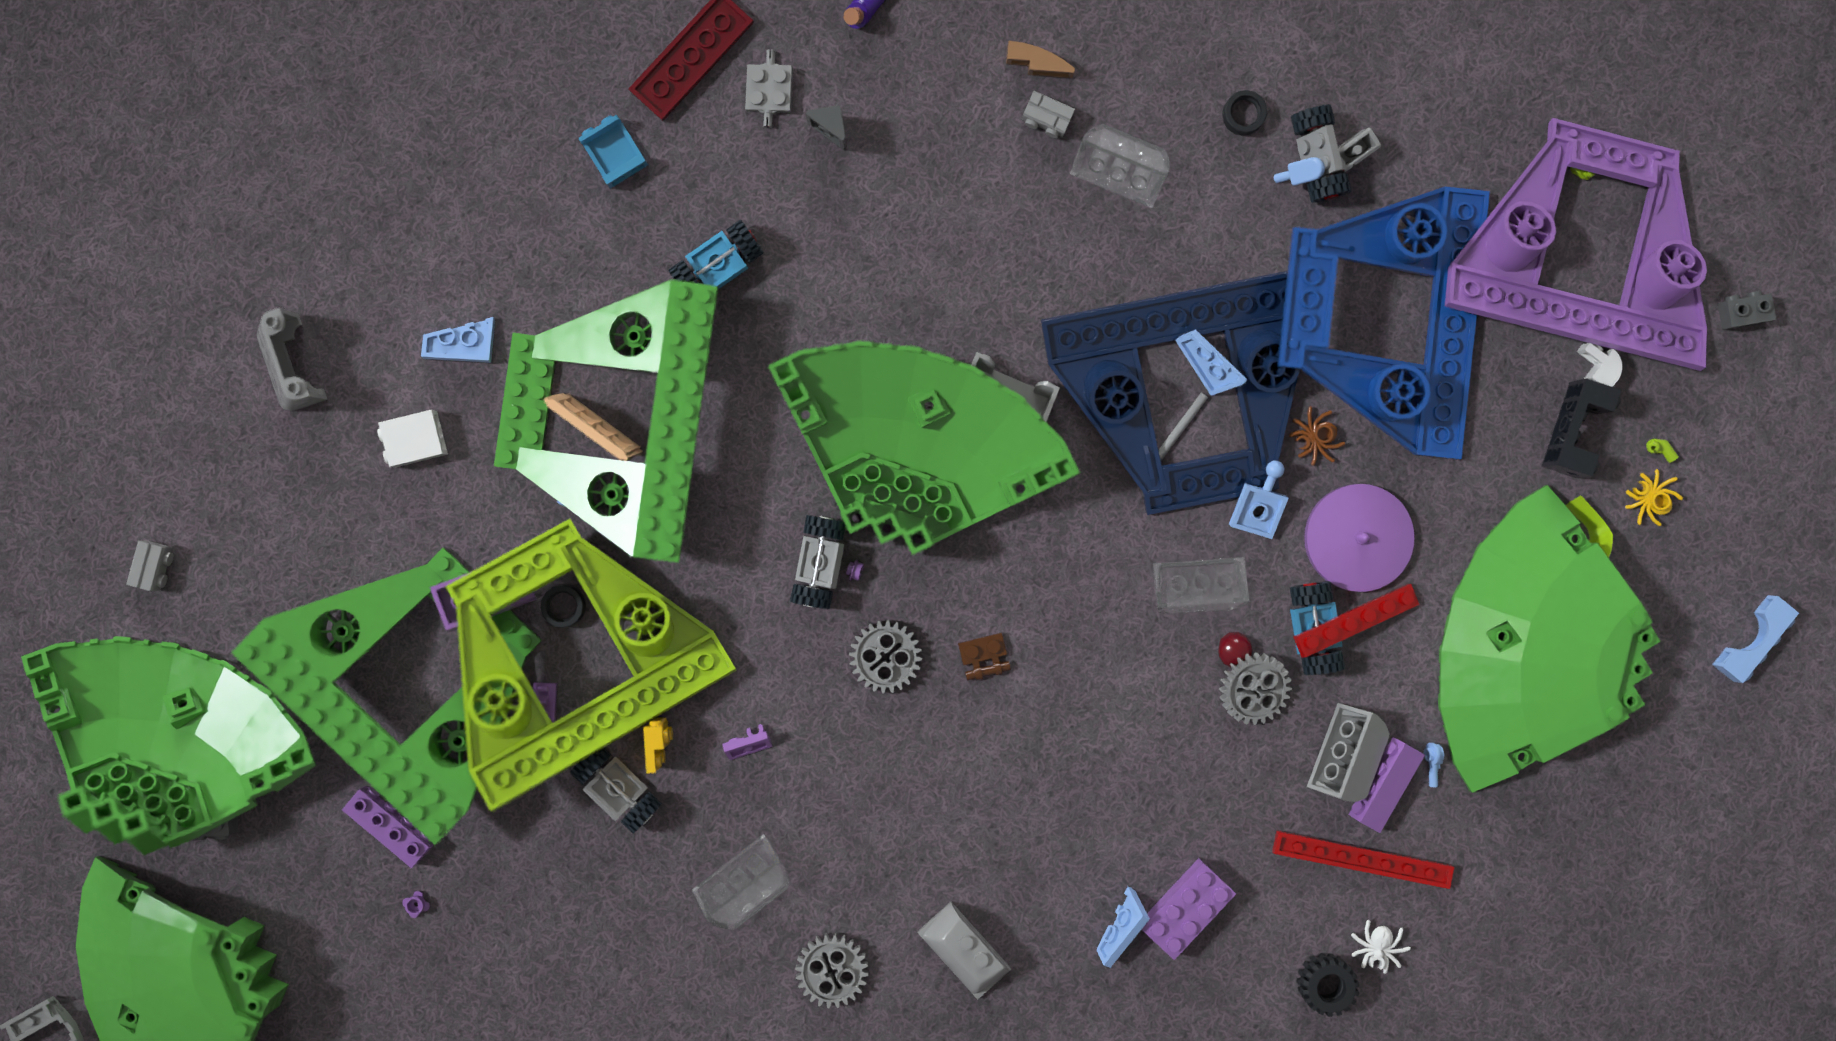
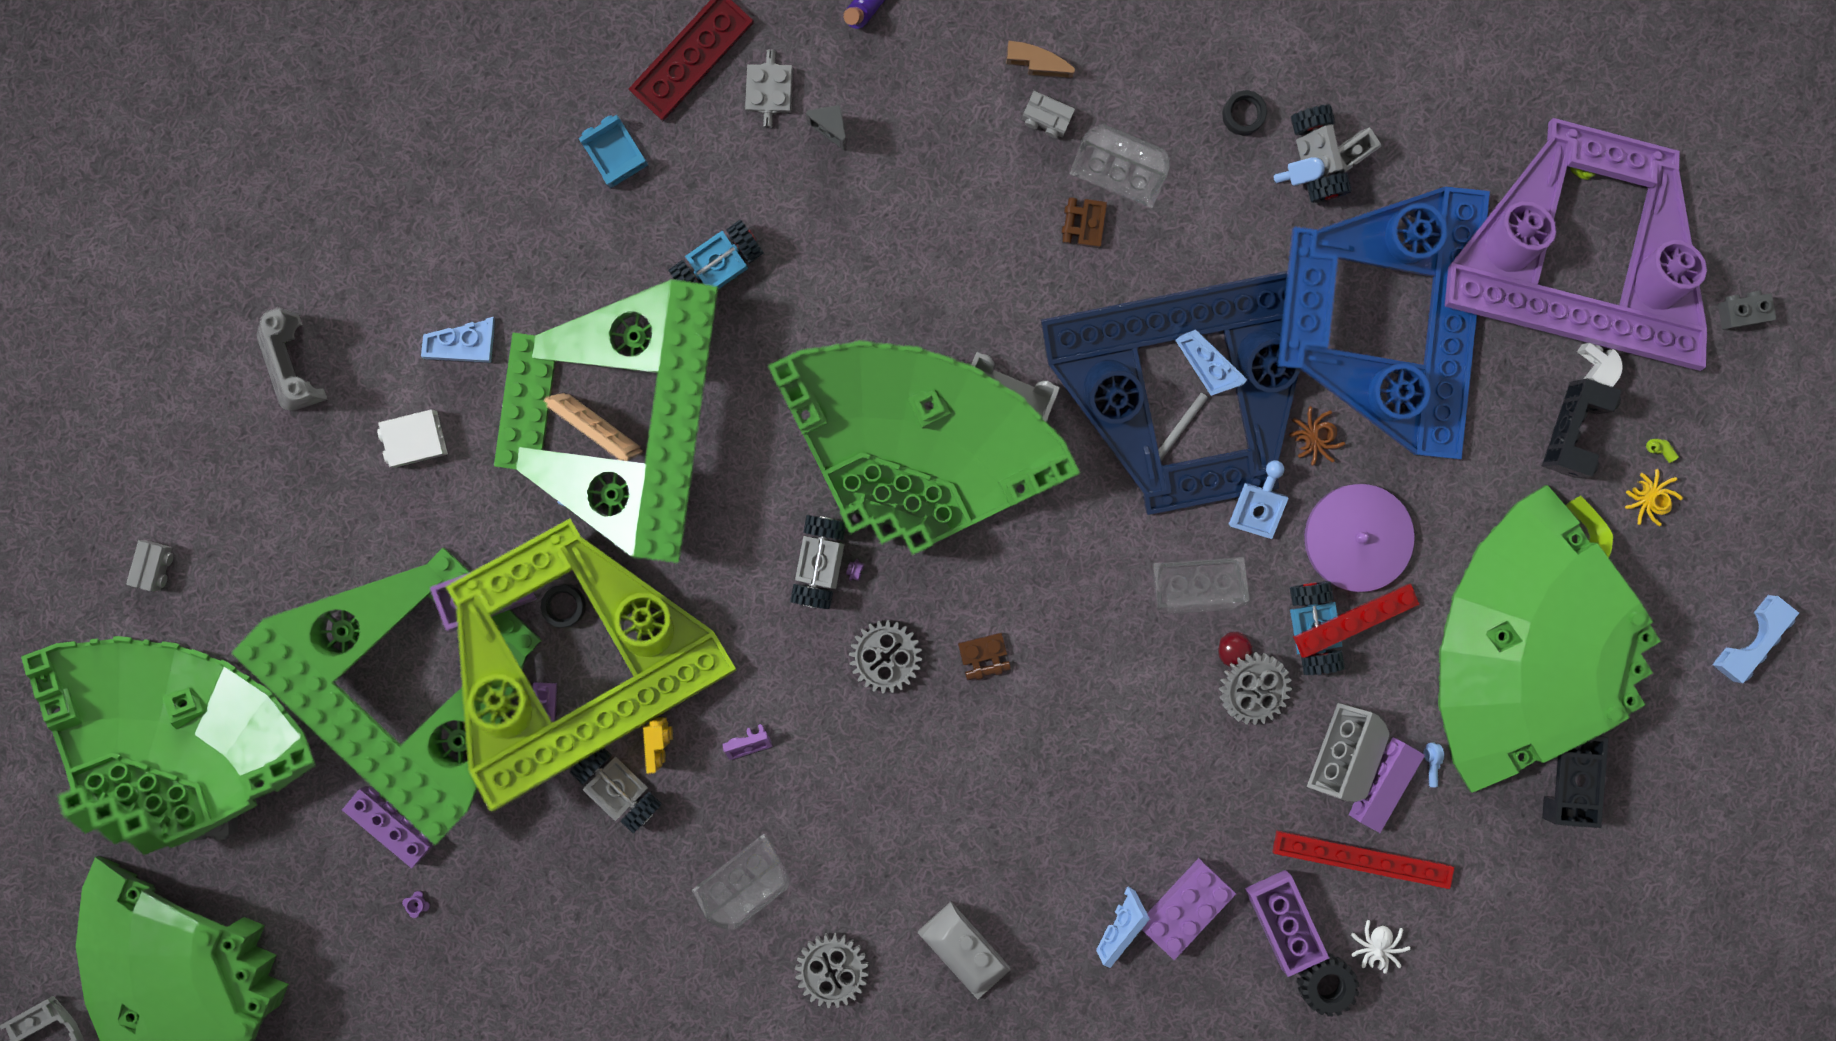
(1091, 222): none -> reddish brown plate
(1286, 923): none -> medium lavender brick
(1579, 804): none -> black plate

